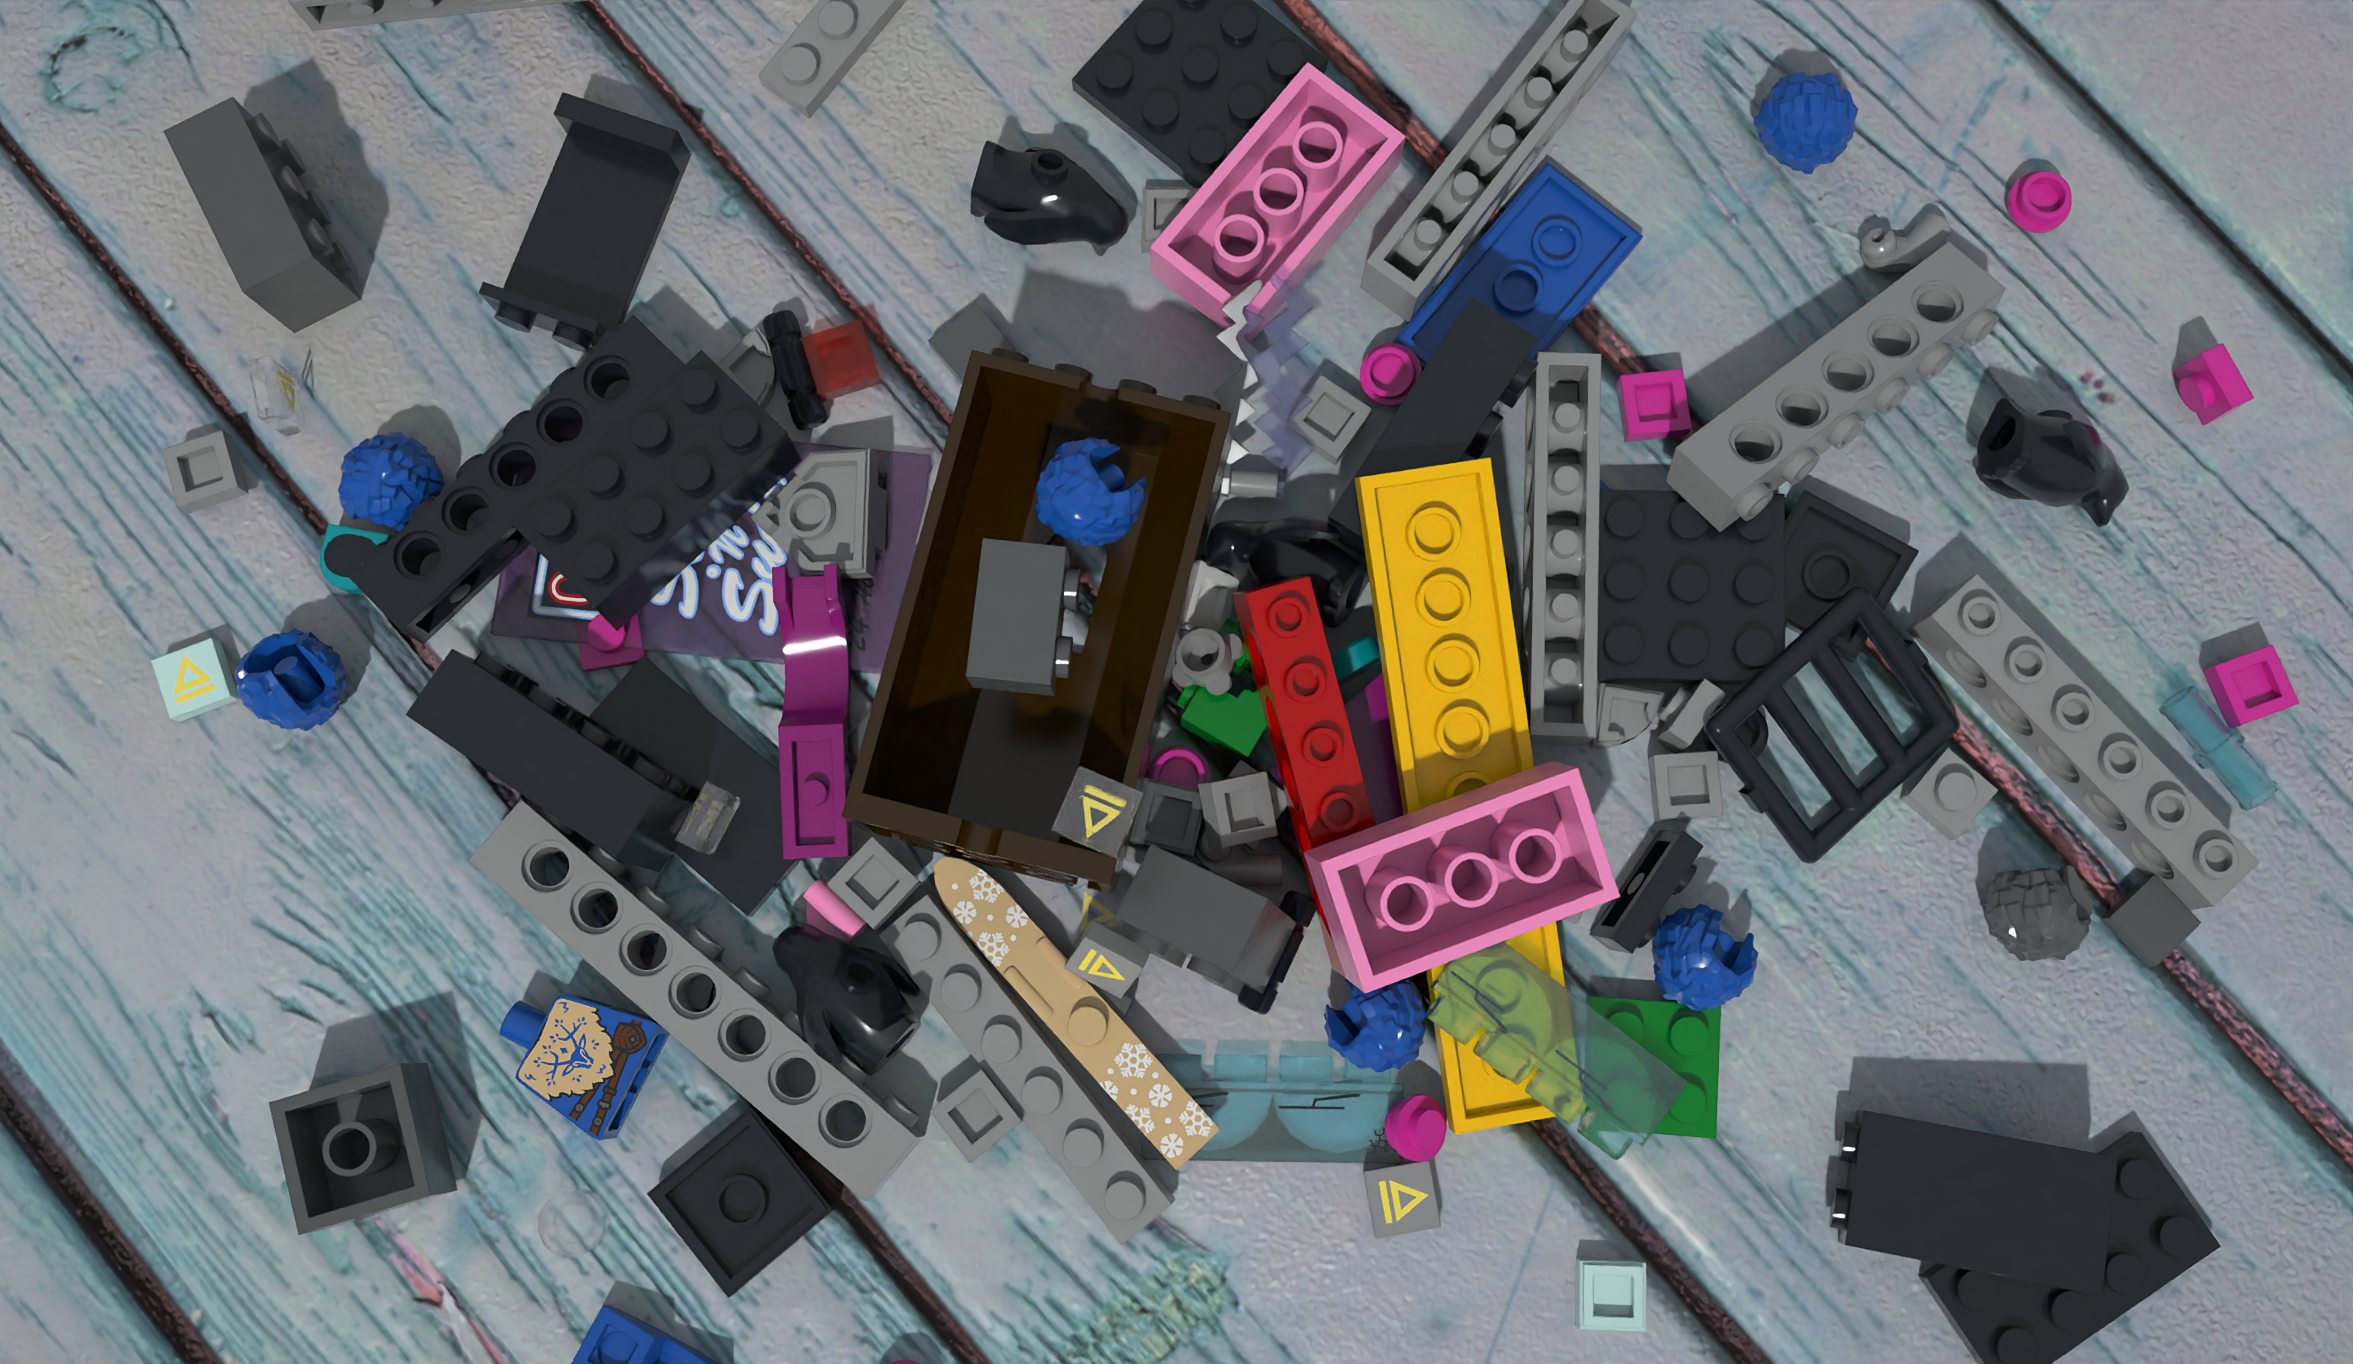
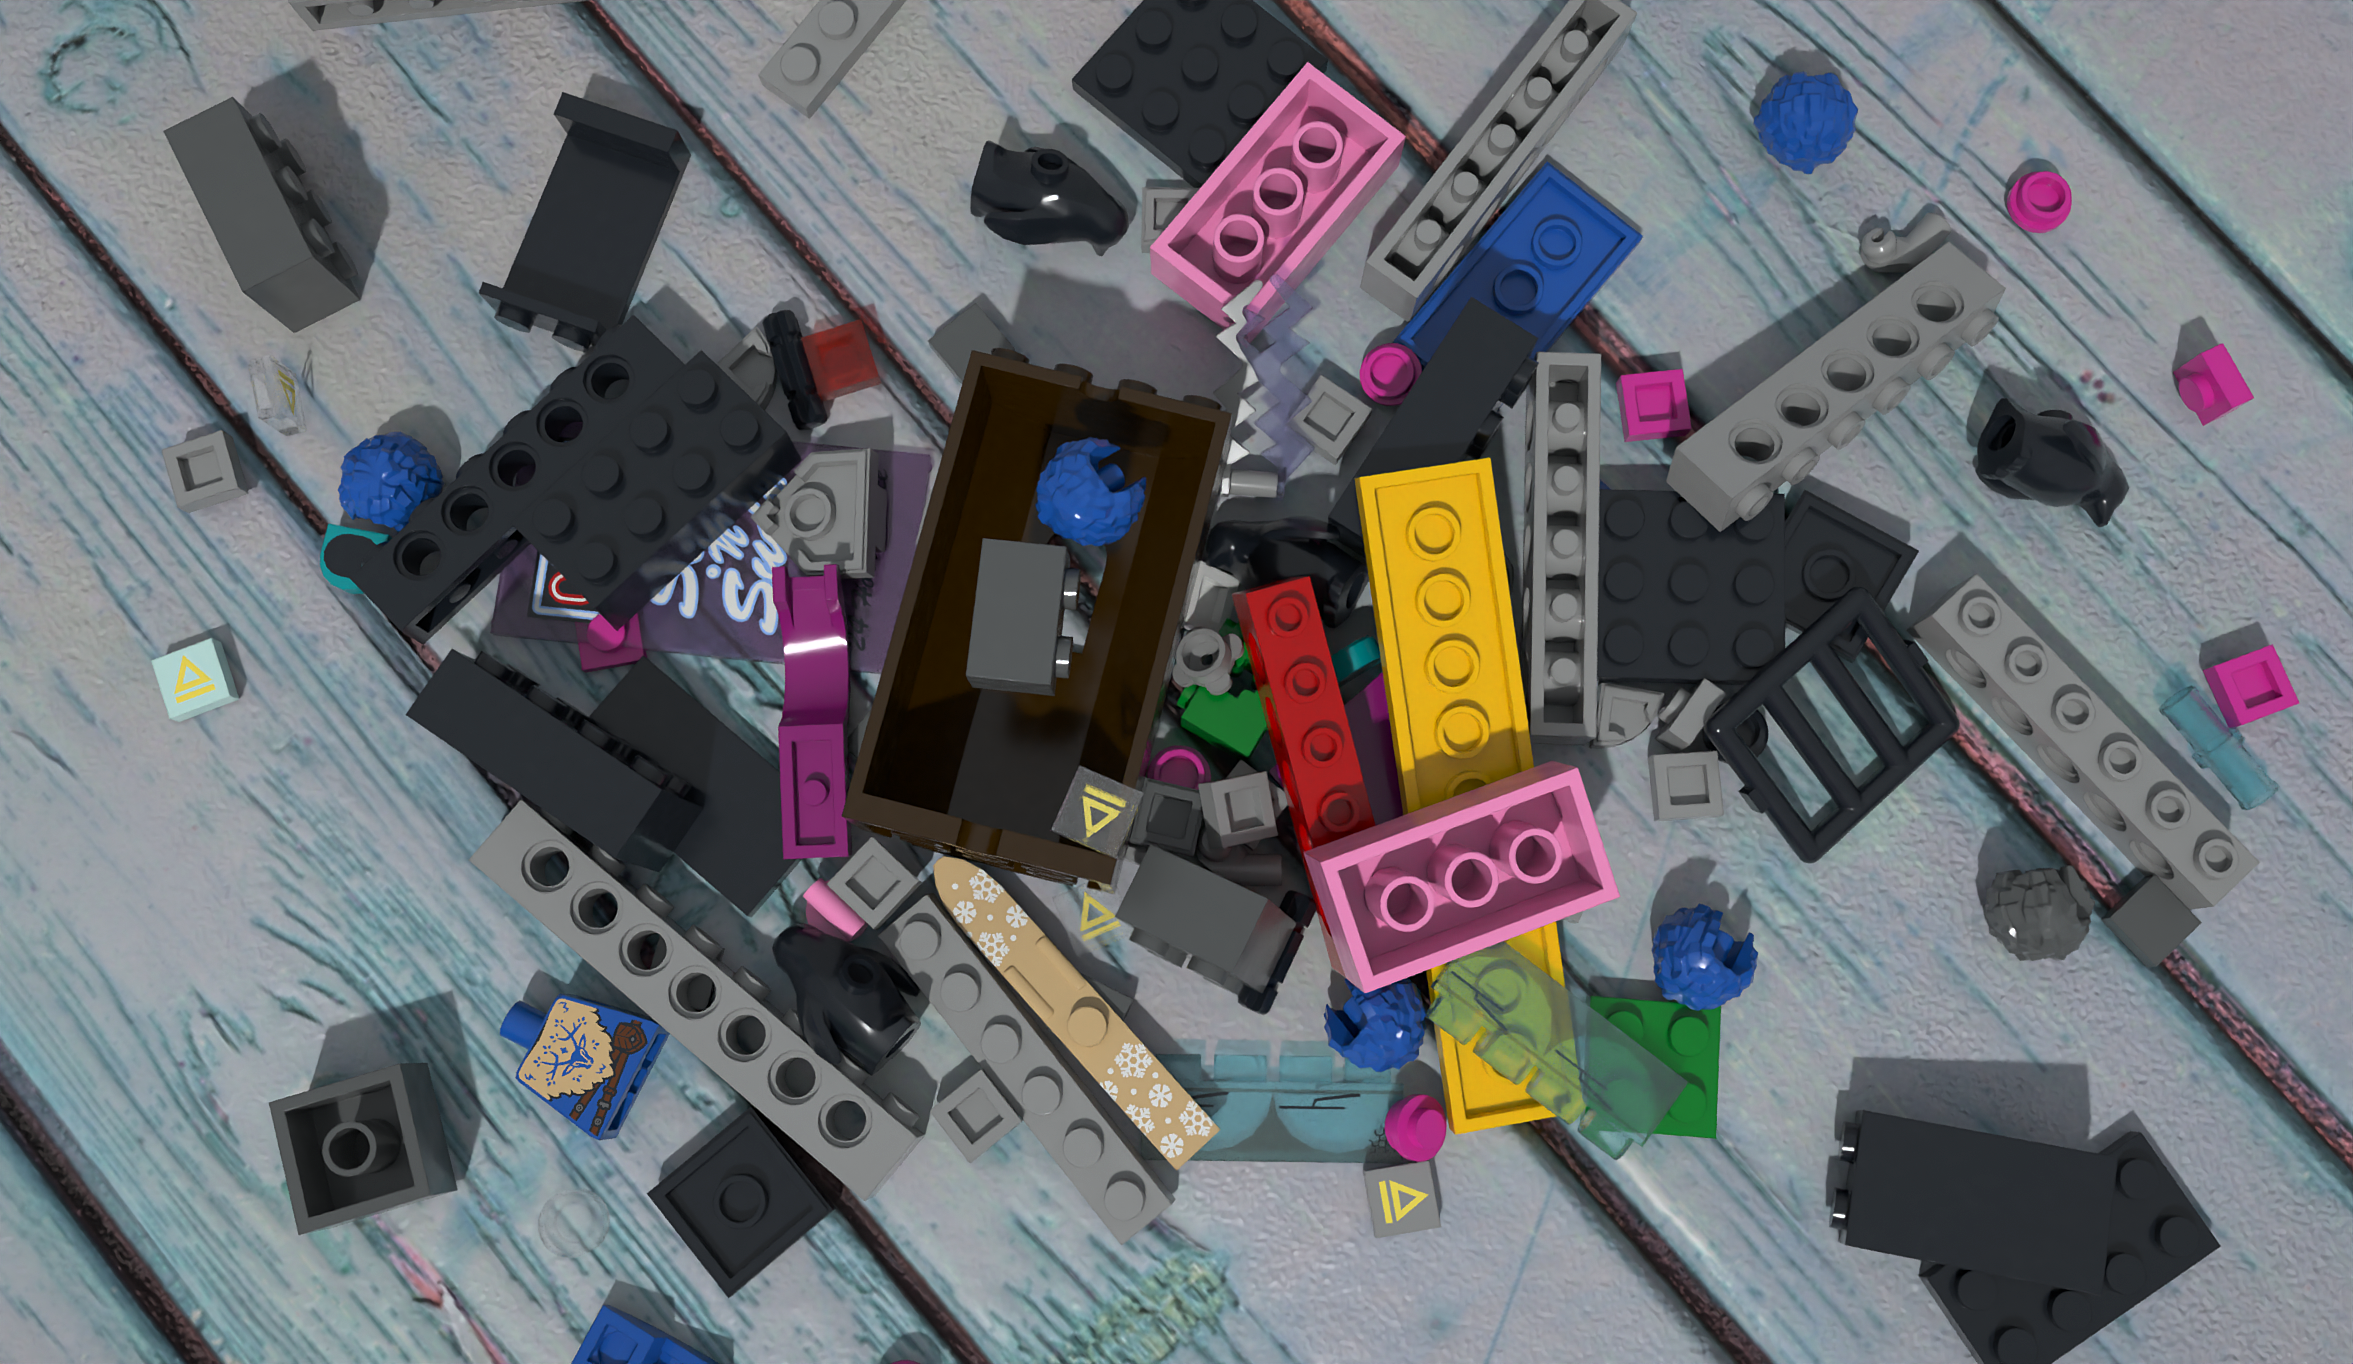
(291, 680): blue piece -> none
(708, 819): clear tile -> none
(1107, 959): light grey tile -> none
(1610, 1295): light aqua tile -> none
(1660, 872): black plate -> none
(1949, 794): light grey plate -> none

